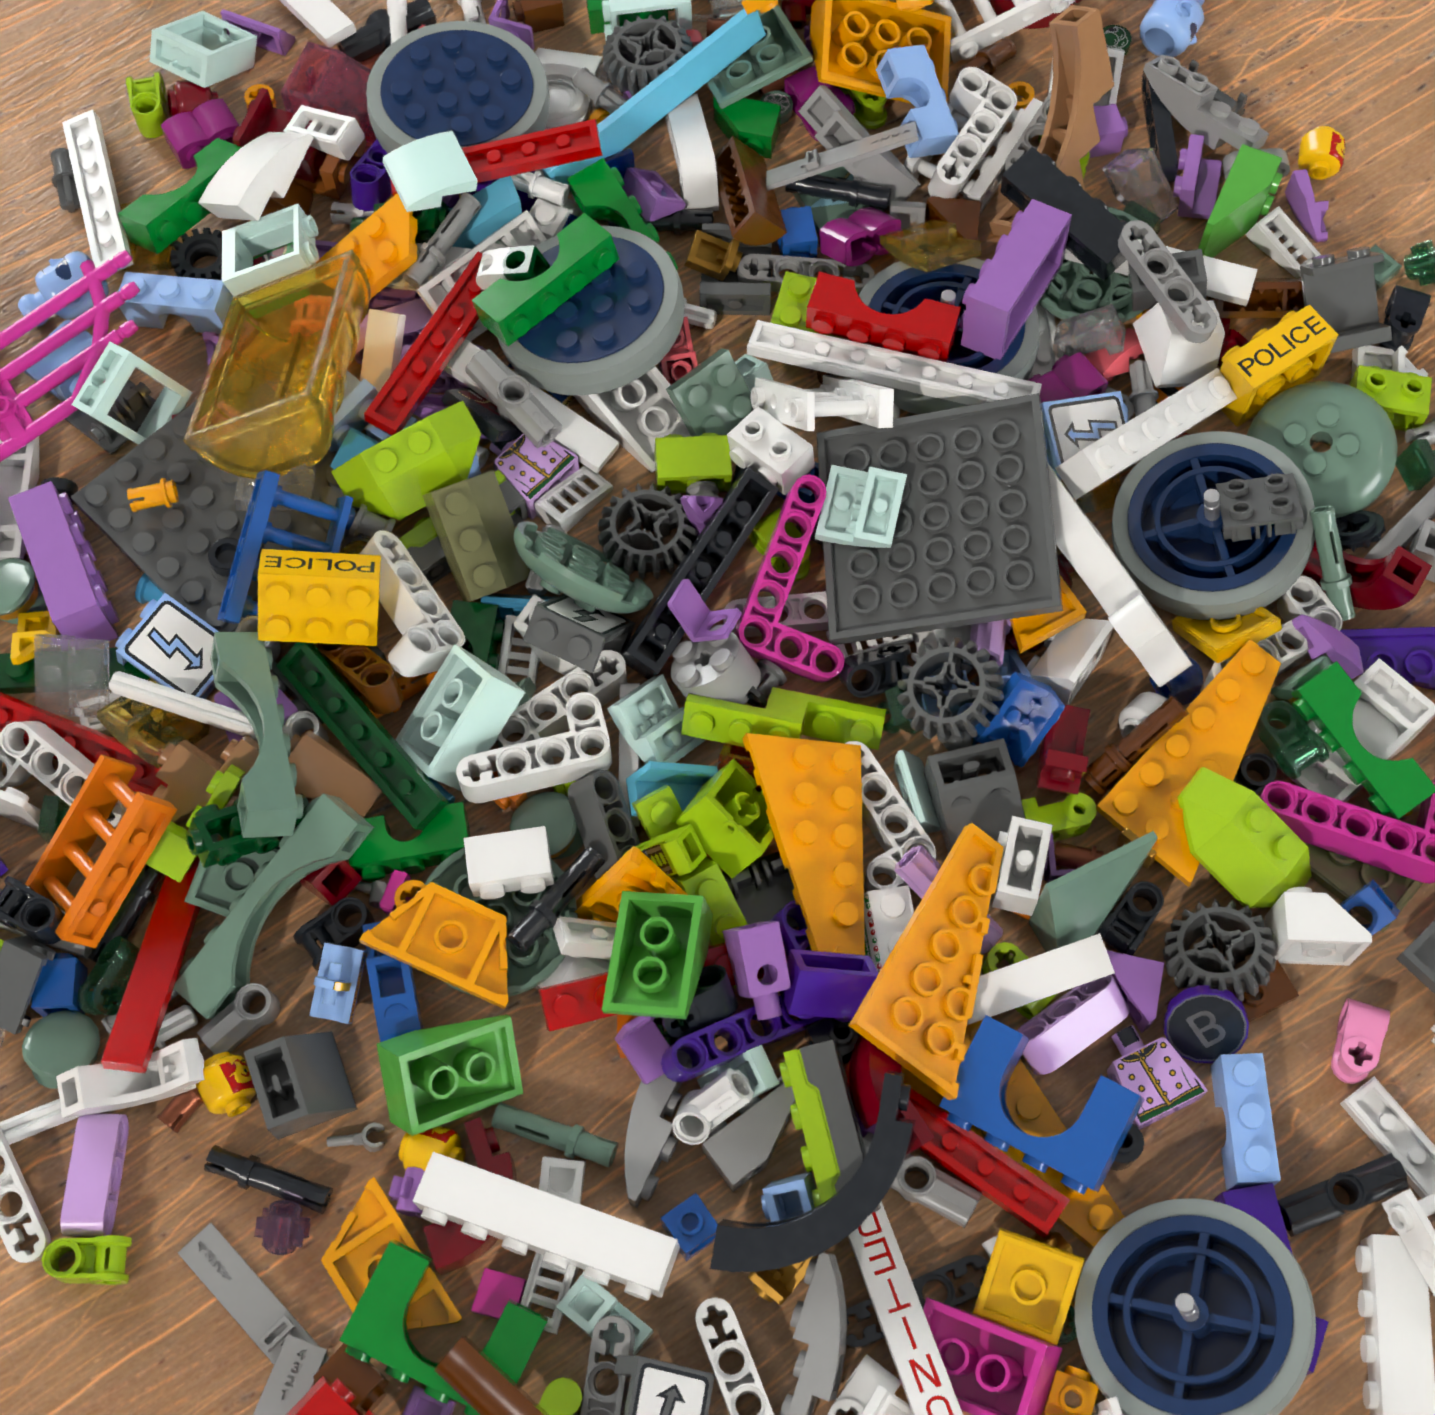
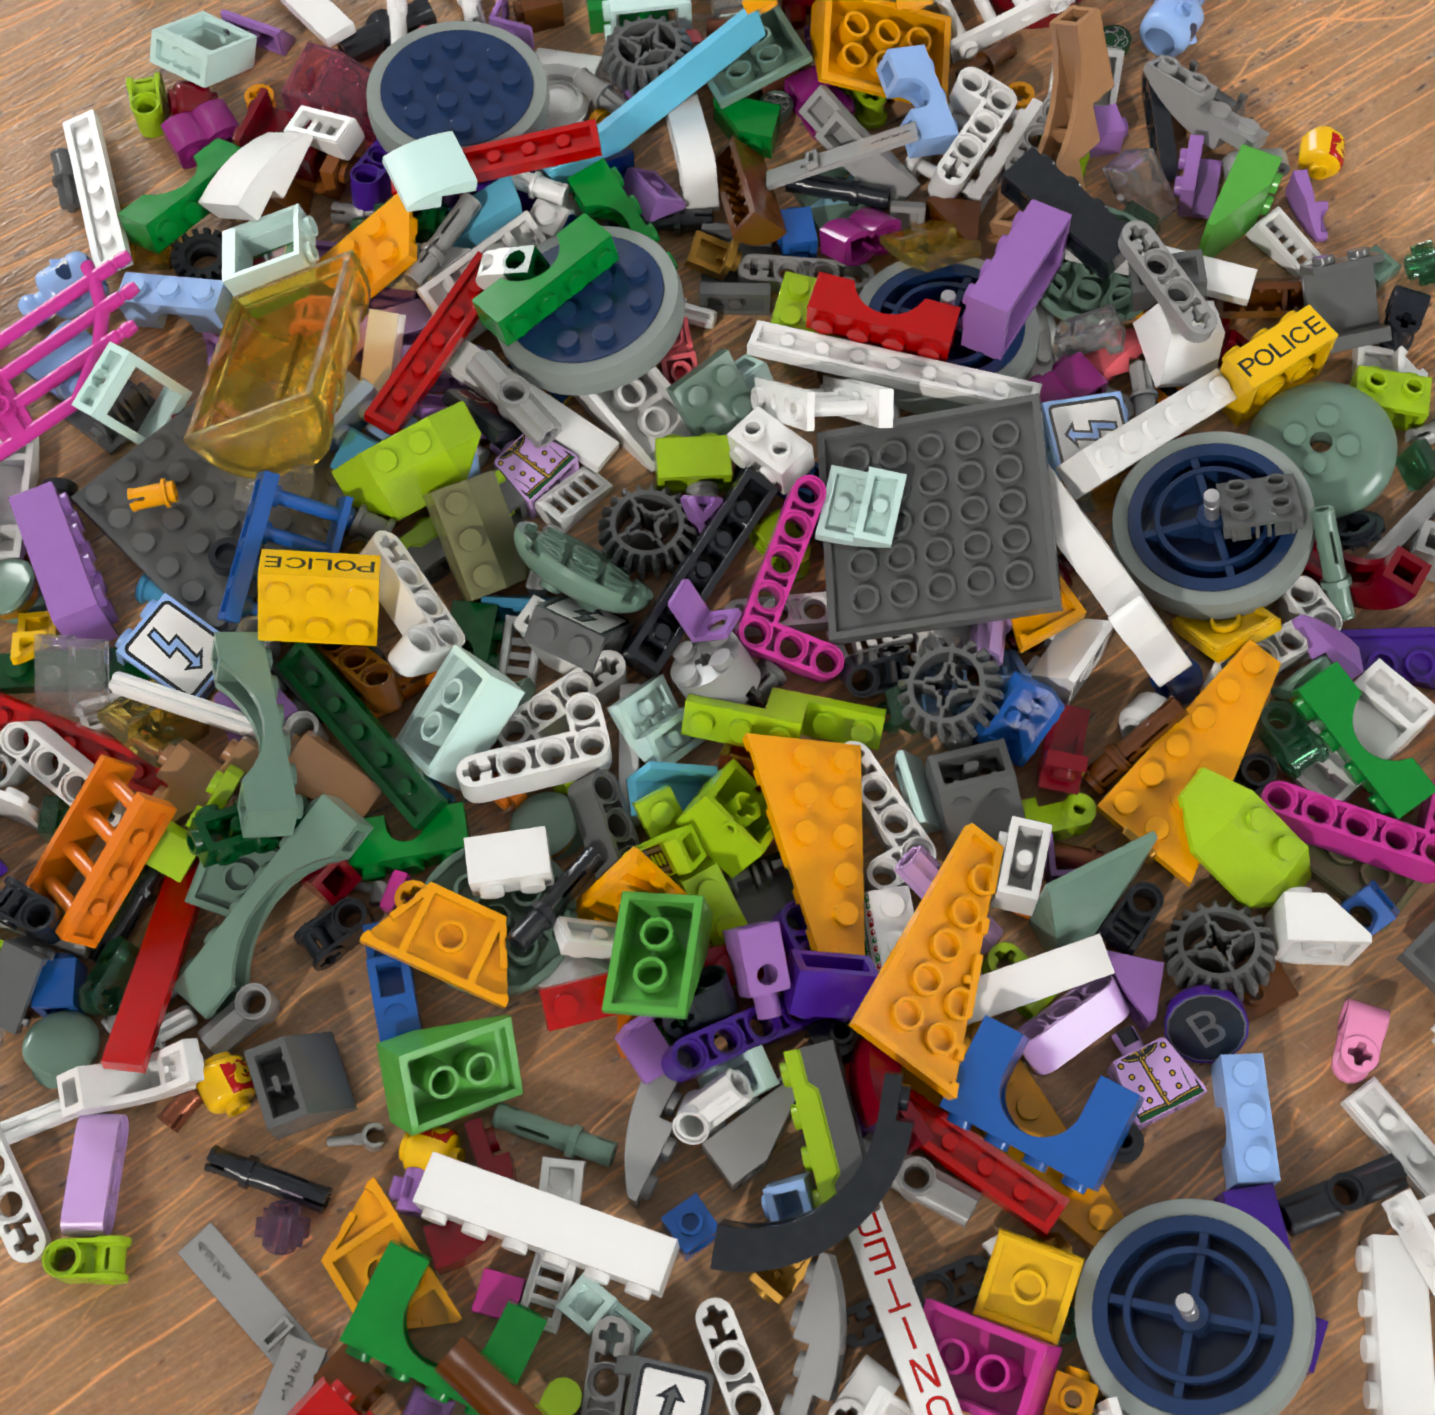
(338, 983): light blue hips -> none

